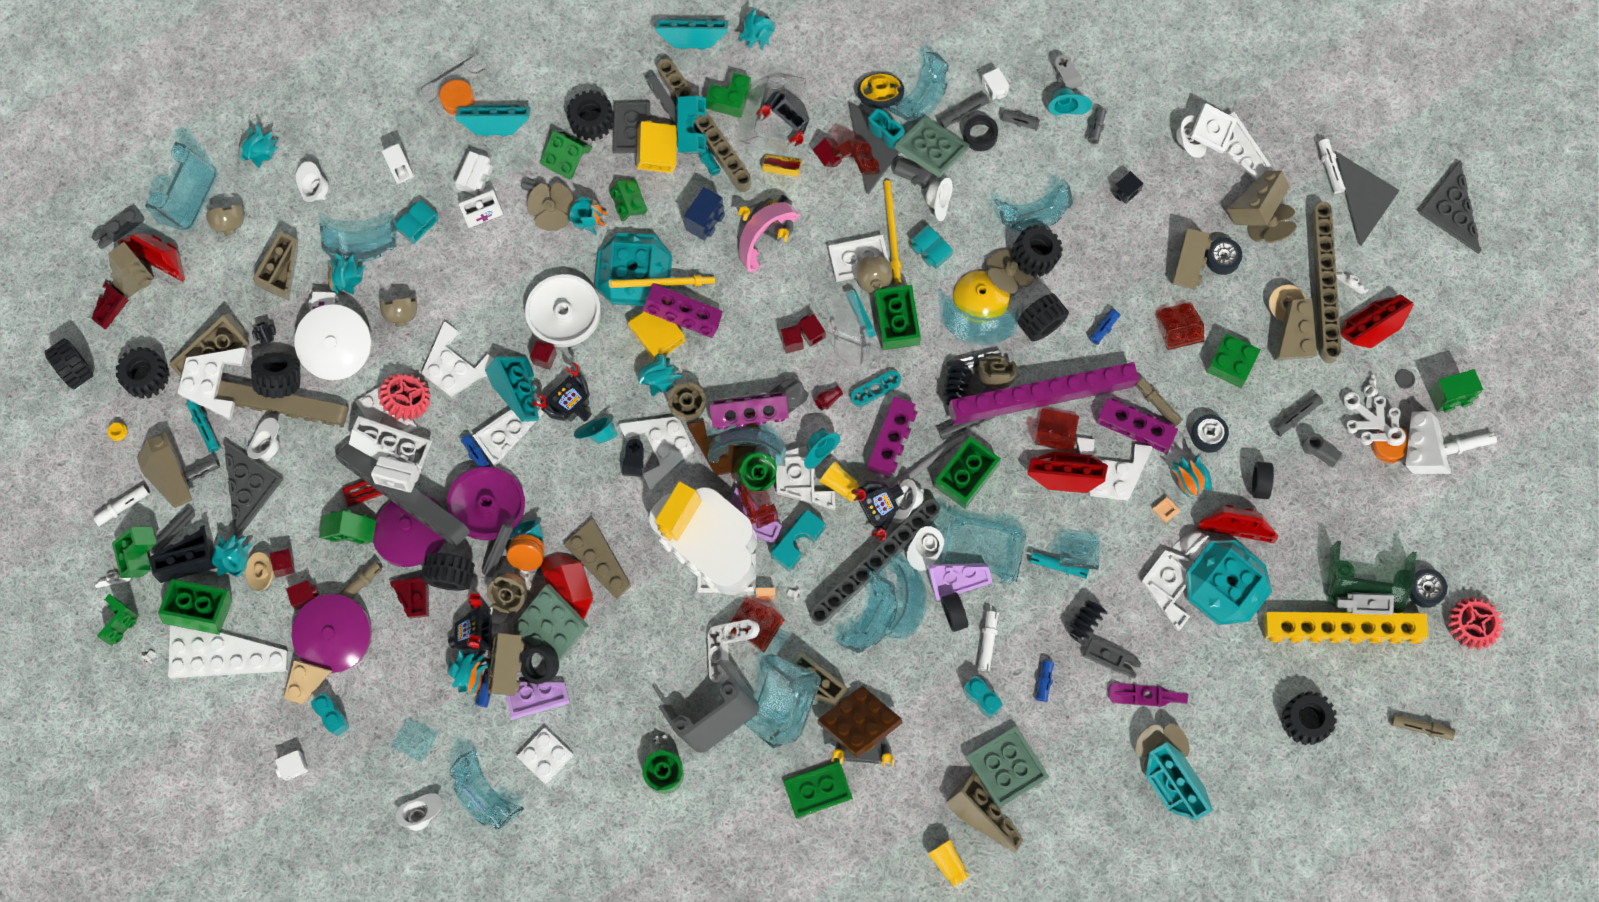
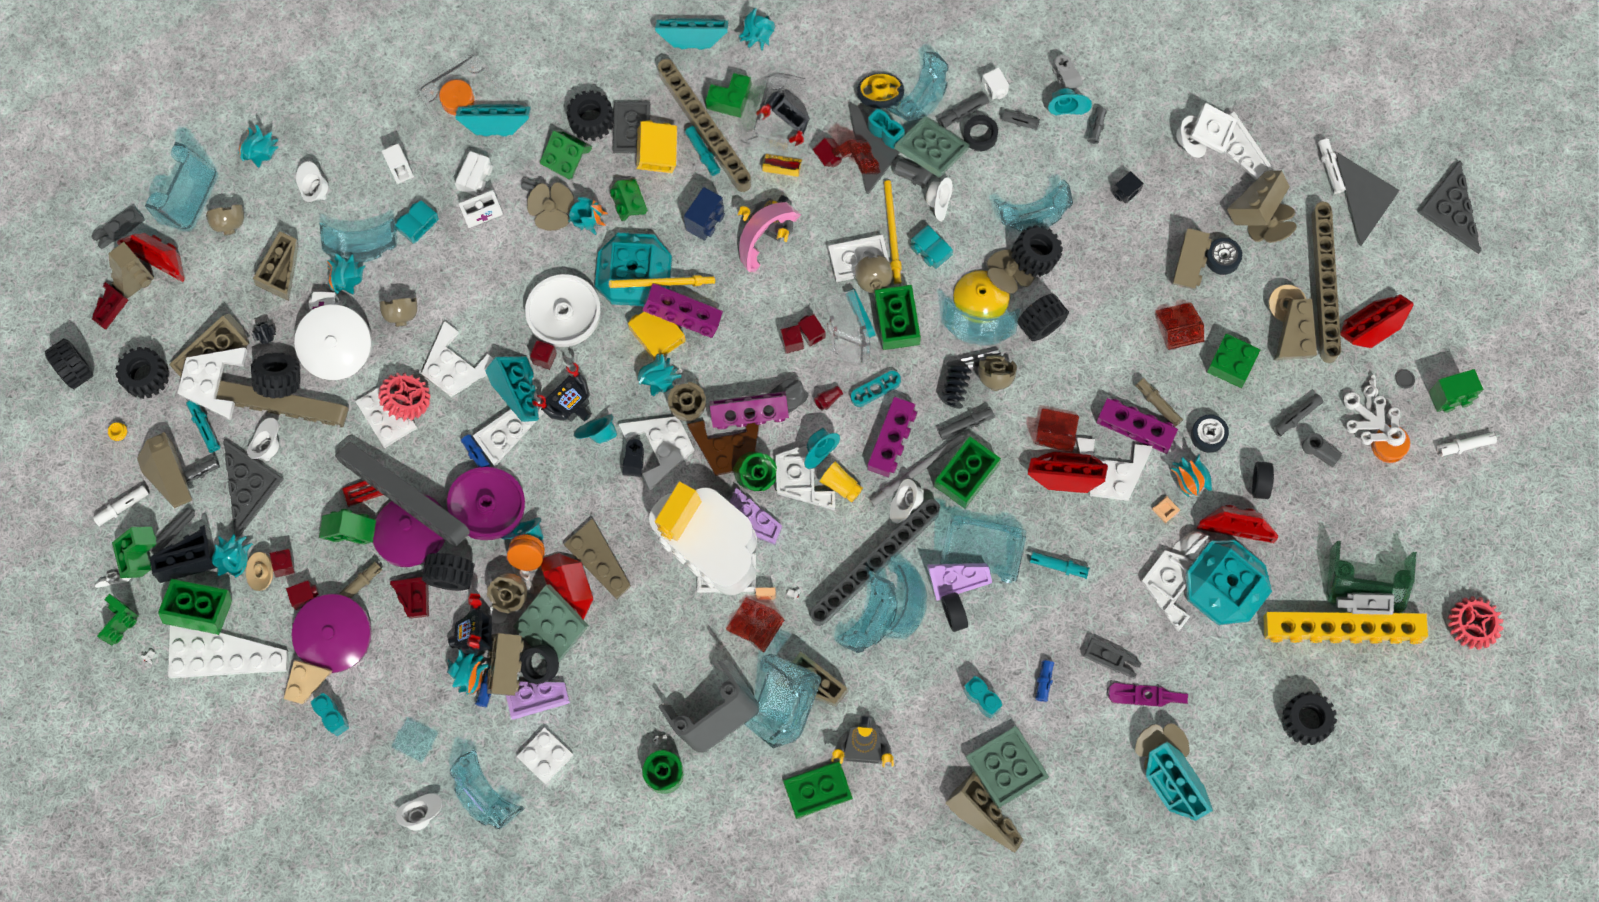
(291, 765): white brick -> none
(386, 441): white wedge -> none
(395, 473): white brick -> none
(497, 550): dark grey axle -> none
(661, 94): dark grey beam -> none
(689, 109): teal arch -> none
(724, 639): white beam -> none
(748, 437): clear light blue windscreen -> none
(765, 515): clear red bracket -> none
(806, 526): teal arch -> none
(859, 721): reddish brown plate -> none
(878, 505): torso -> none
(925, 548): white piece -> none
(949, 863): yellow plant -> none
(989, 633): white pin -> none
(1043, 393): magenta brick -> none
(1079, 550): clear light blue tile -> none
(1084, 621): black piece -> none
(1109, 320): blue pin -> none
(1352, 282): white piece -> none
(1426, 446): white wedge -> none
(1431, 729): dark tan pin -> none
(1437, 592): wheel -> none

